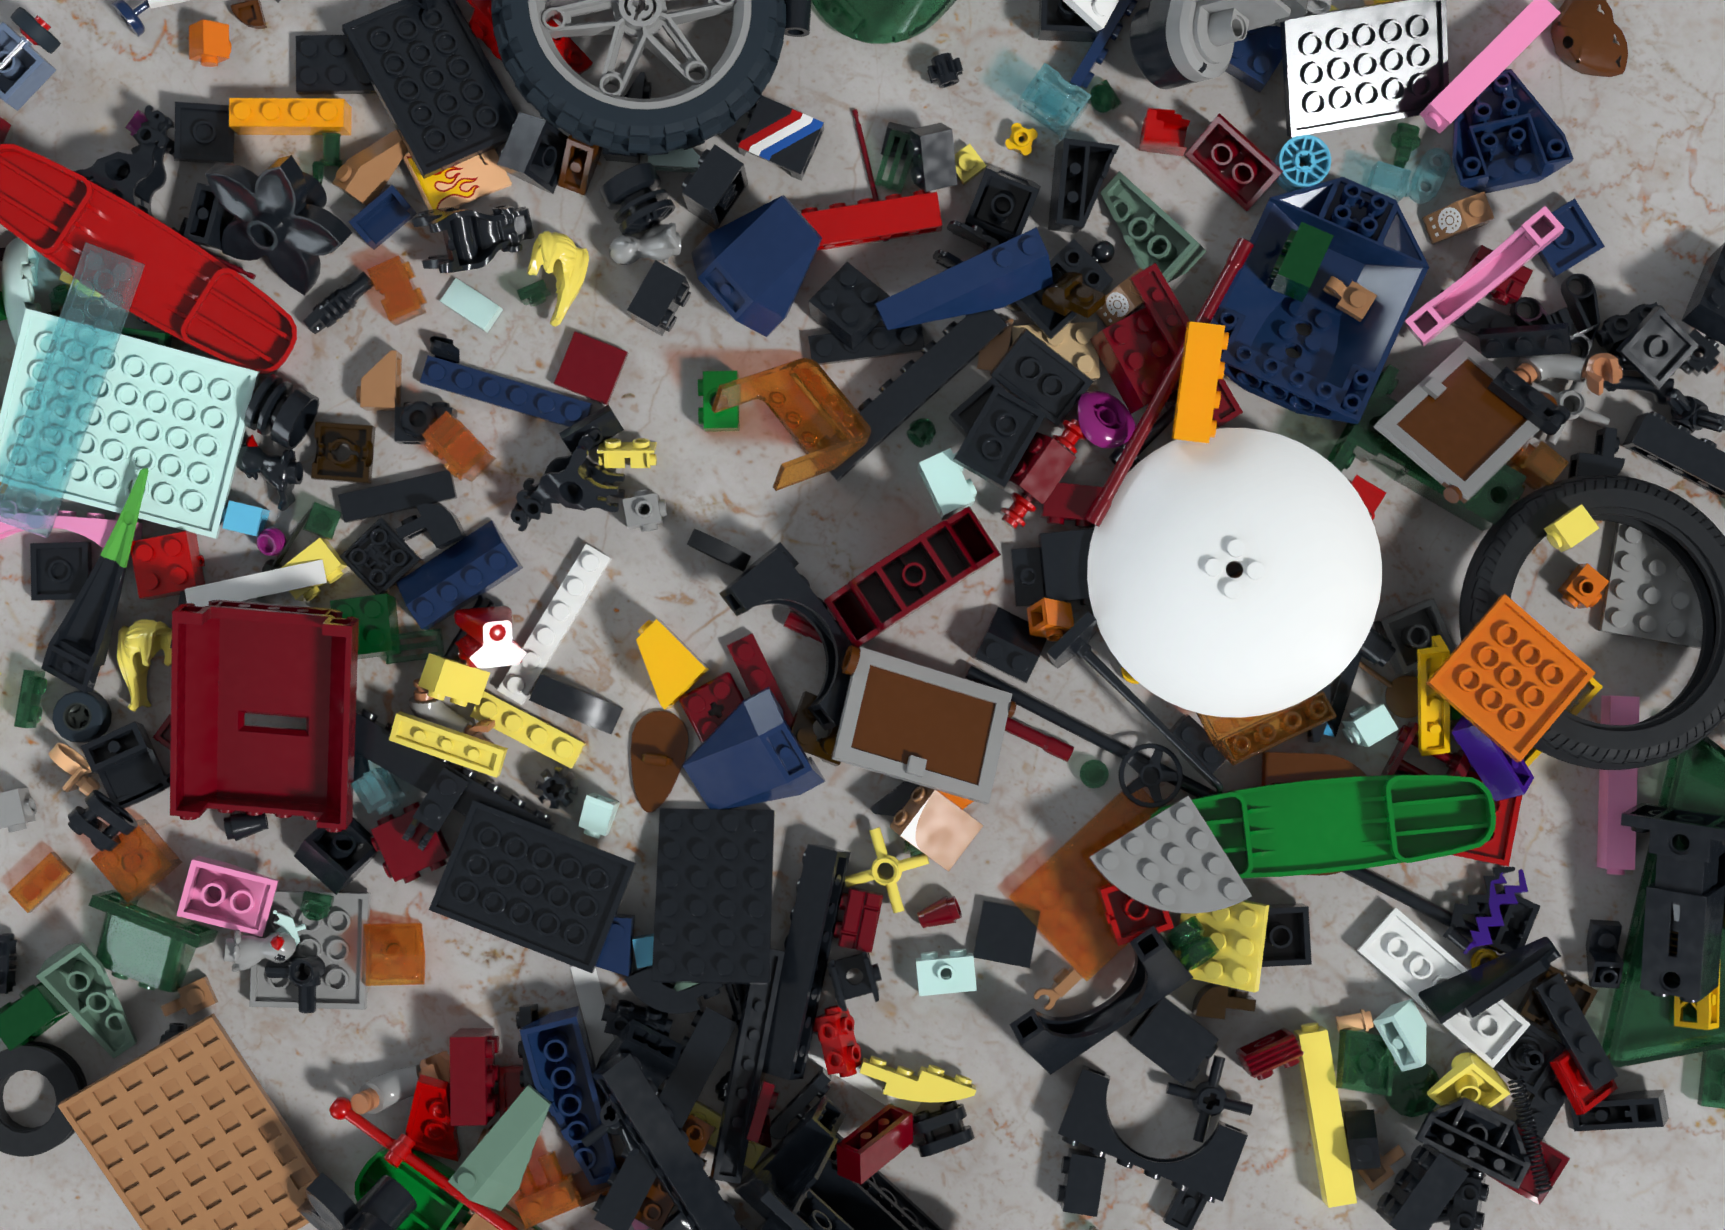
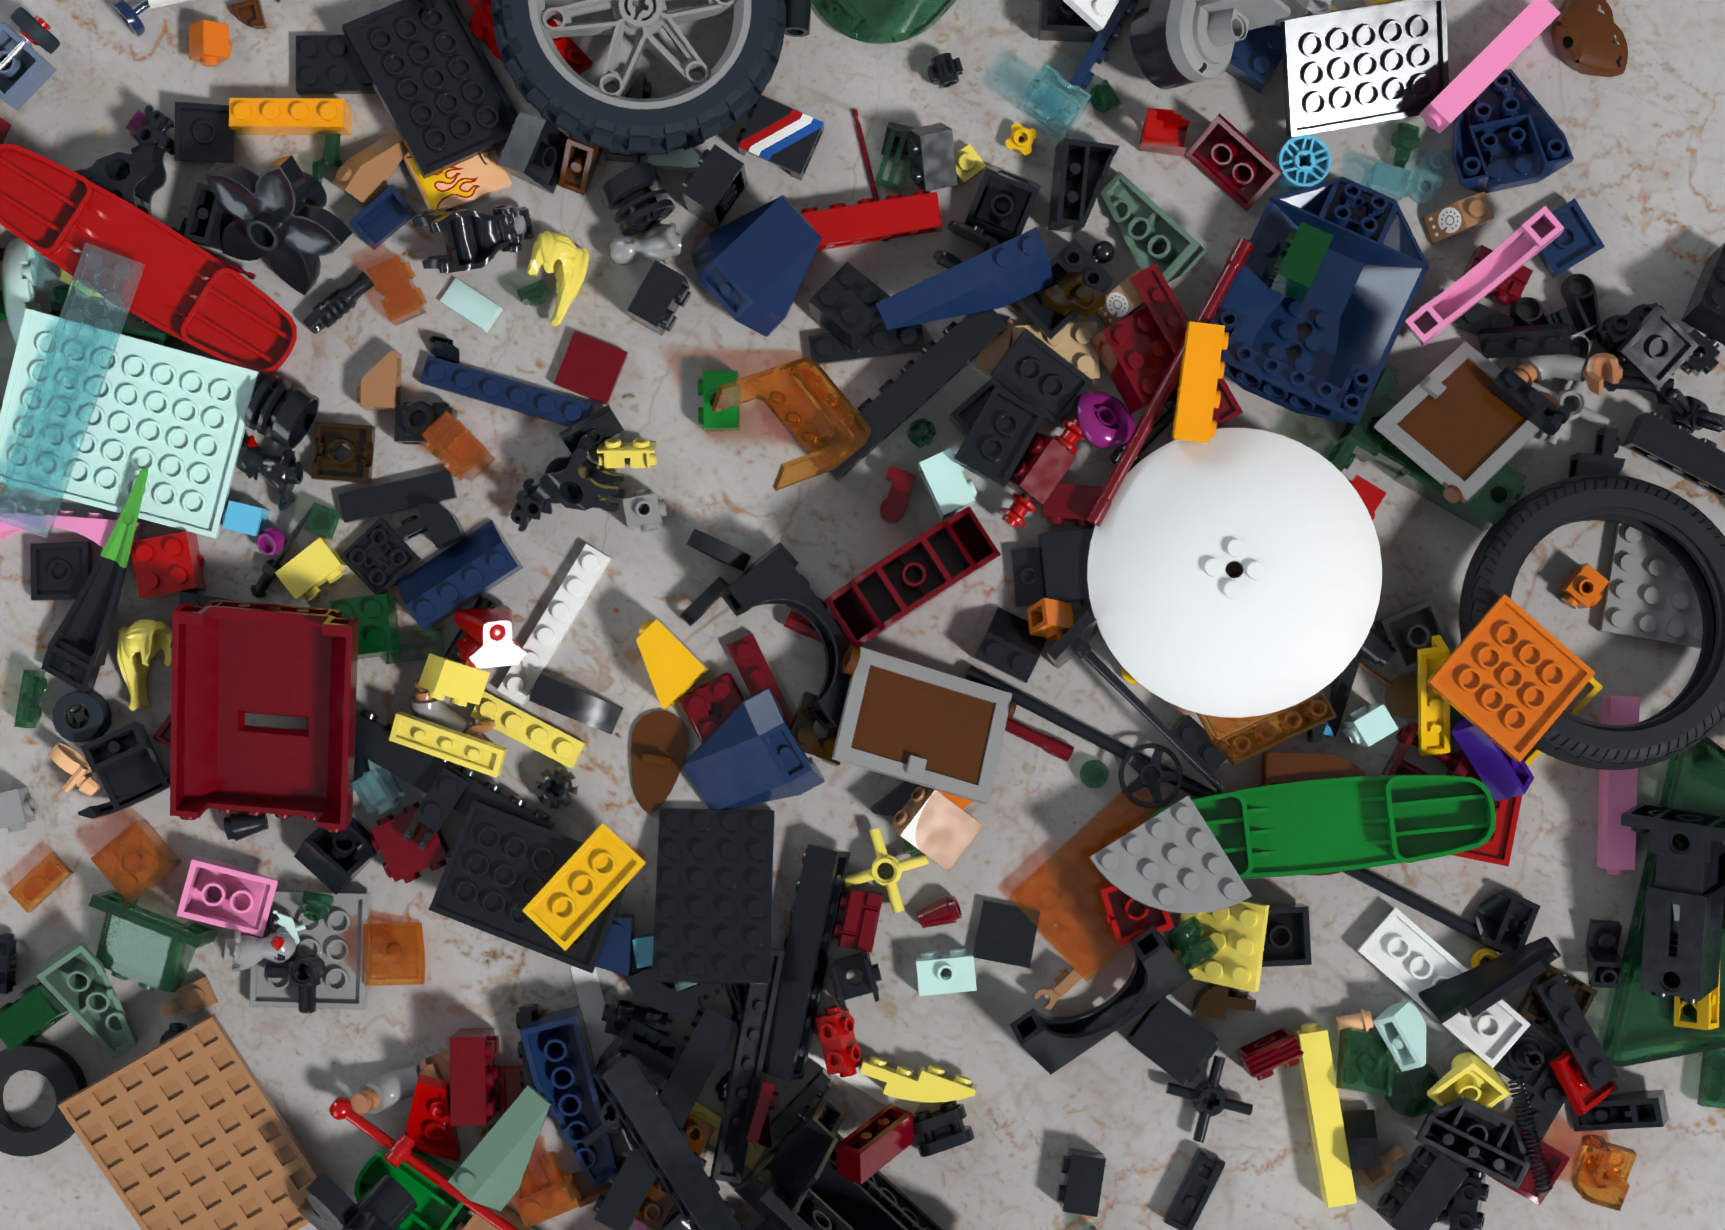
(101, 835): black brick -> none
(259, 584): white sticker -> none
(584, 886): none -> yellow plate
(598, 815): light aqua slope -> none
(704, 601): none -> black piece
(895, 504): none -> dark red leg
(1203, 1170): black arch -> none
(1354, 299): medium nougat plate -> none
(1494, 901): piece -> none
(1539, 464): clear orange brick -> none
(1570, 528): light yellow brick -> none
(1602, 1171): none -> clear orange brick

